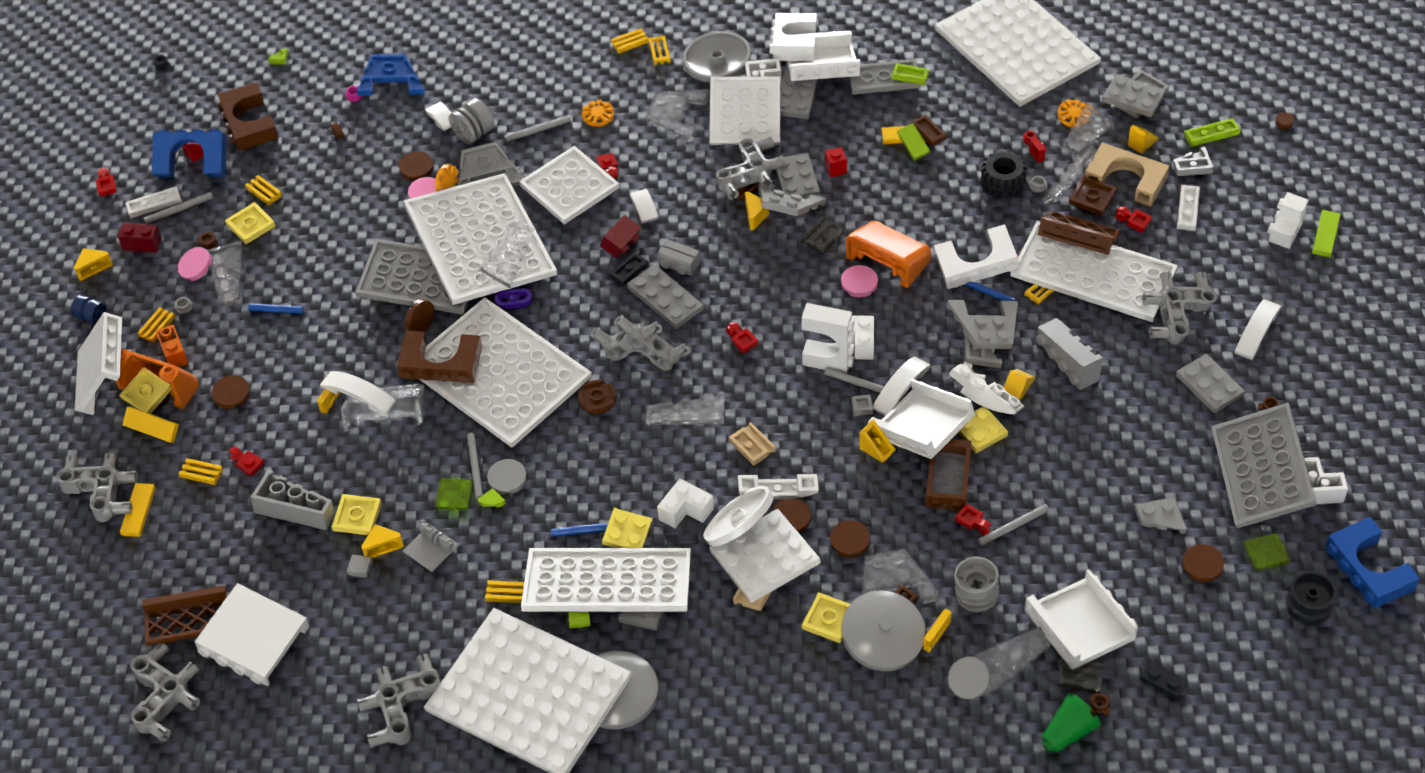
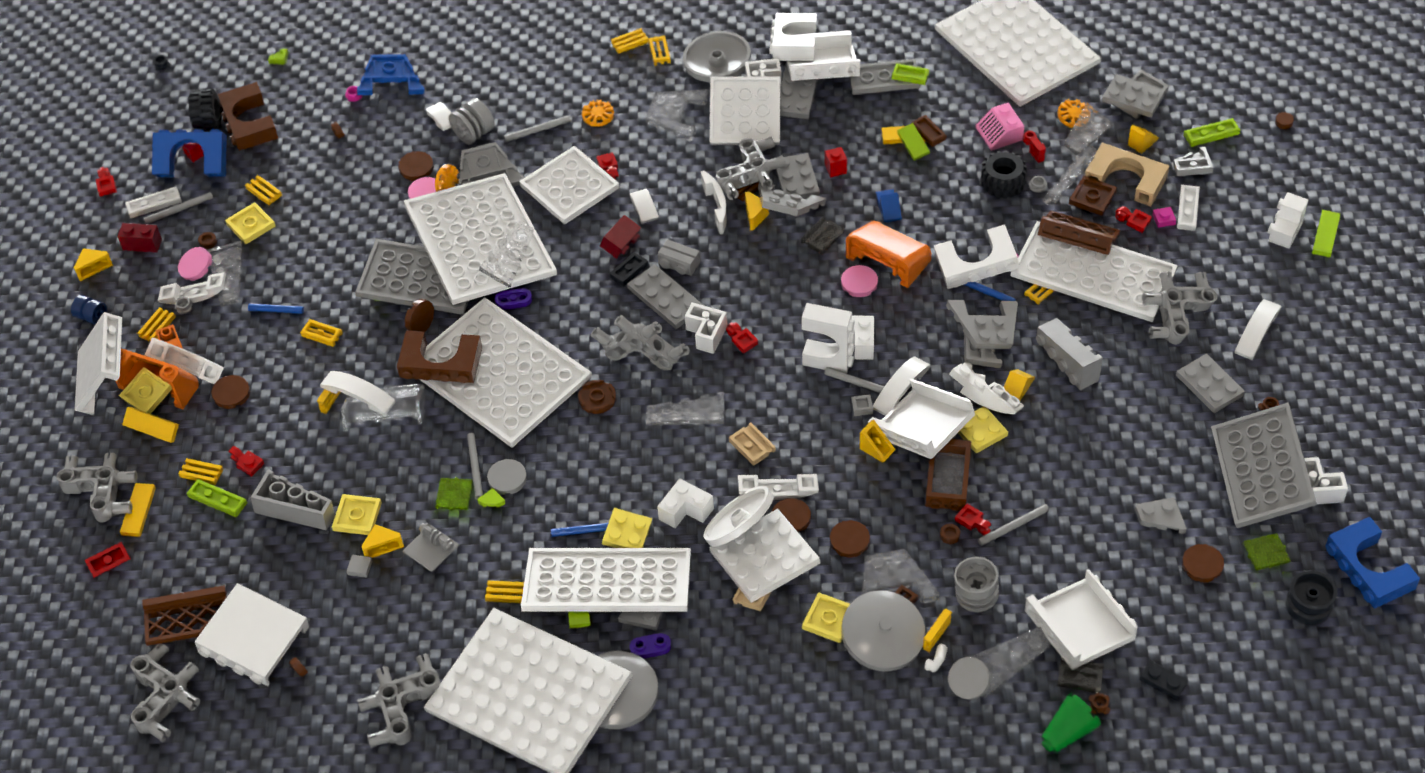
(107, 559): none -> red slope
(184, 359): none -> white slope
(195, 292): none -> white slope
(204, 109): none -> black tyre
(217, 498): none -> lime tile
(298, 667): none -> reddish brown tile
(319, 334): none -> yellow tile
(650, 646): none -> dark purple plate
(707, 324): none -> white brick
(712, 187): none -> white slope
(889, 205): none -> blue slope
(933, 665): none -> white arm
(950, 534): none -> reddish brown tile
(1000, 127): none -> bright pink slope
(1164, 217): none -> dark pink plate

